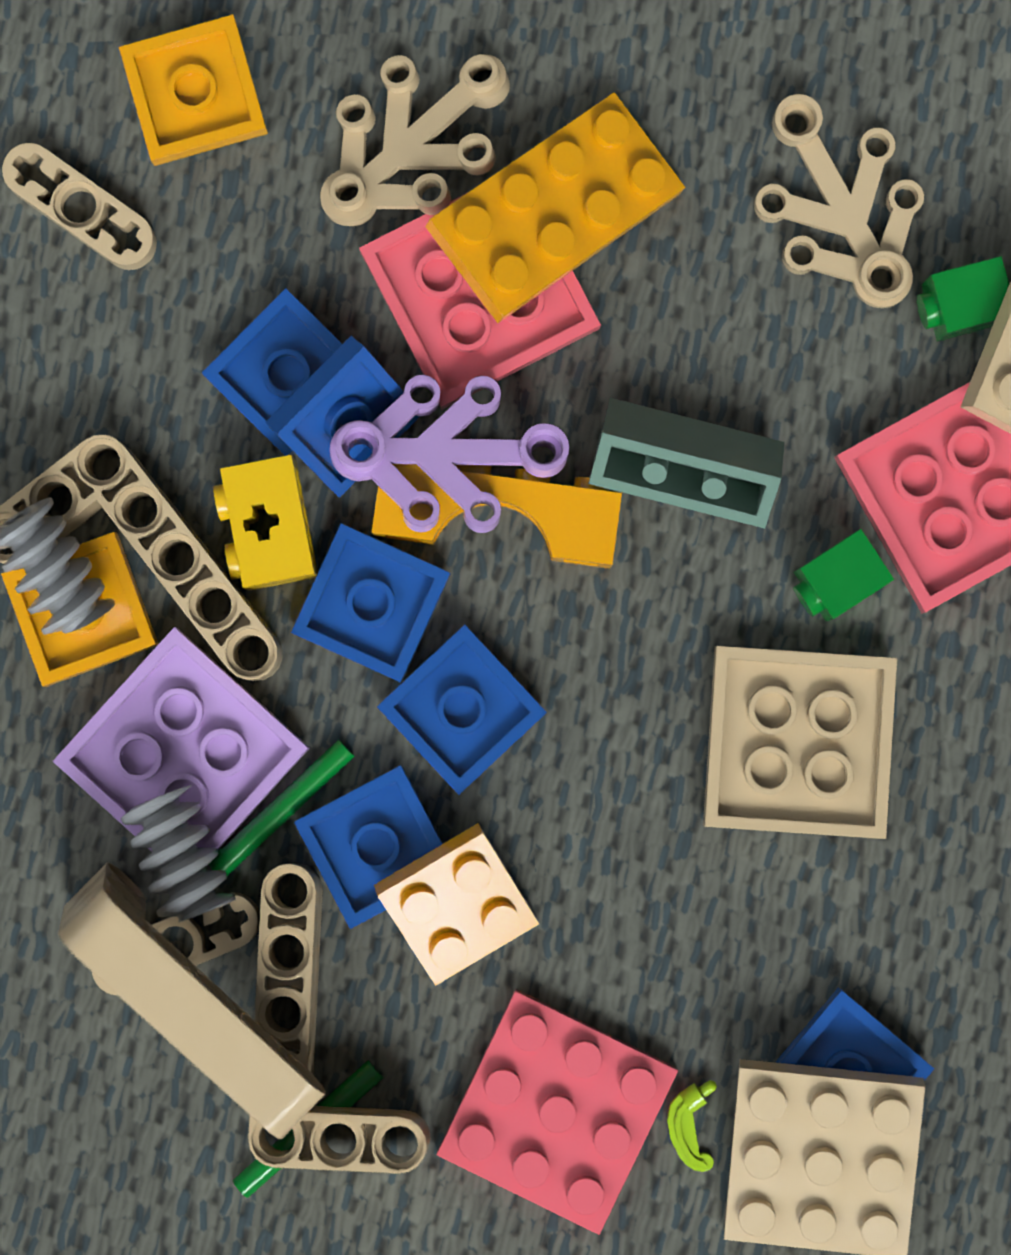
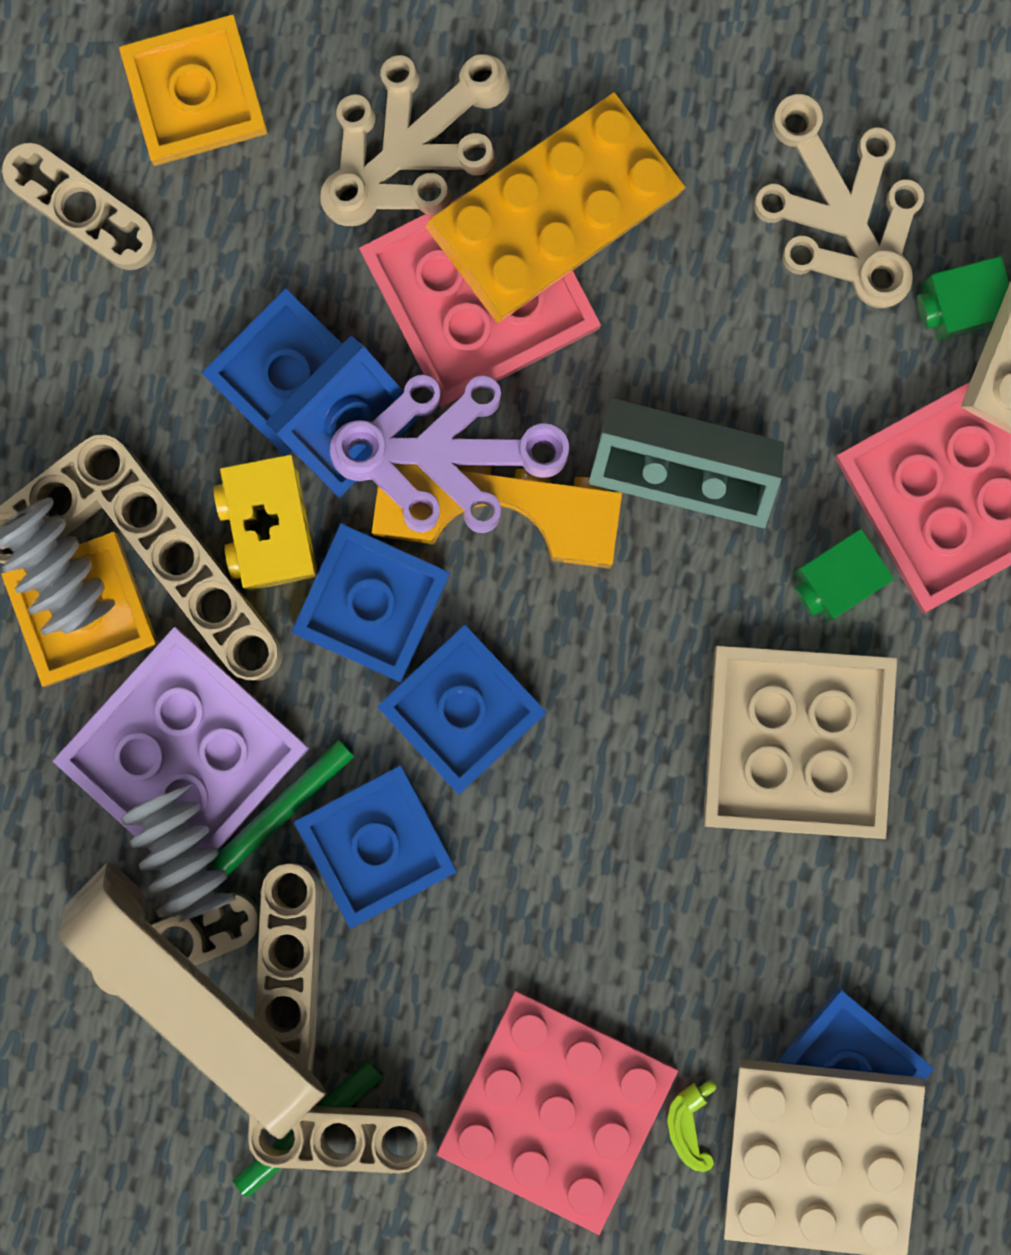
(456, 904): plate -> none

